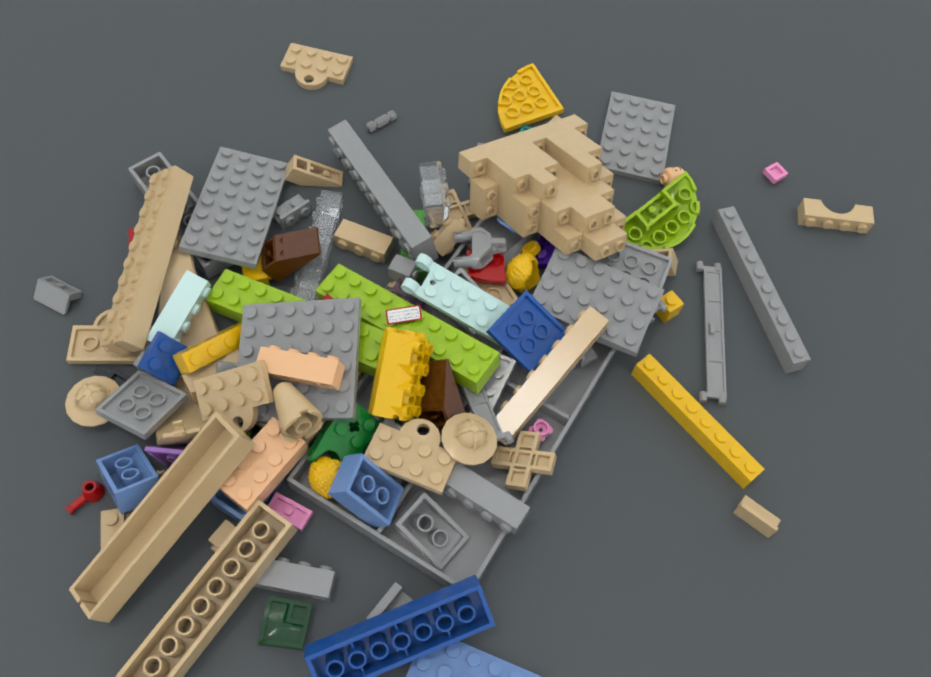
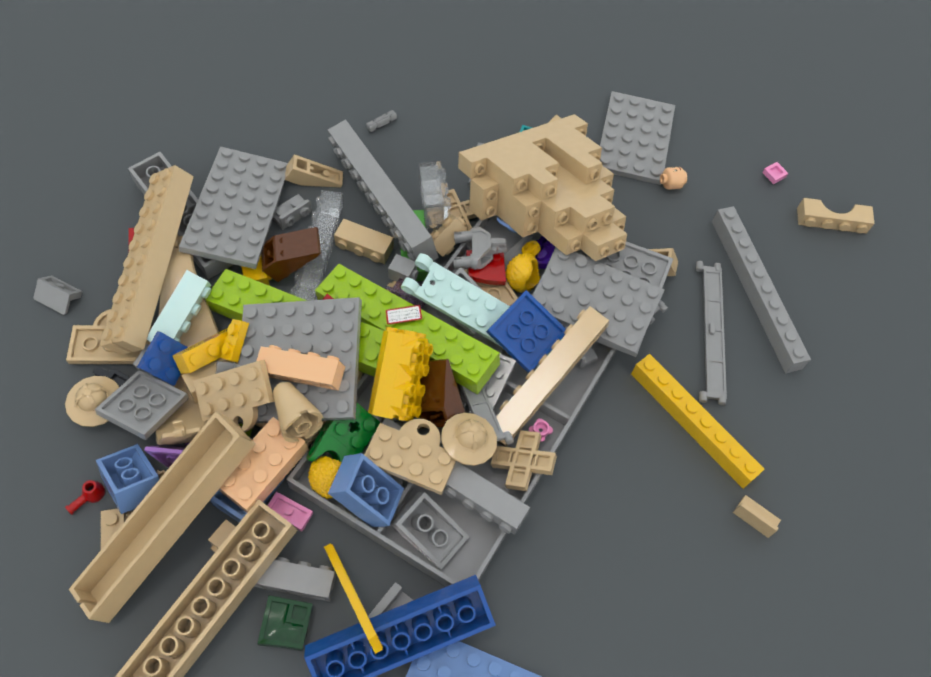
(233, 345): none -> yellow plate
(316, 65): tan plate -> none
(354, 599): none -> yellow tile
(526, 100): yellow plate -> none
(666, 217): lime brick -> none
(674, 306): yellow brick -> none

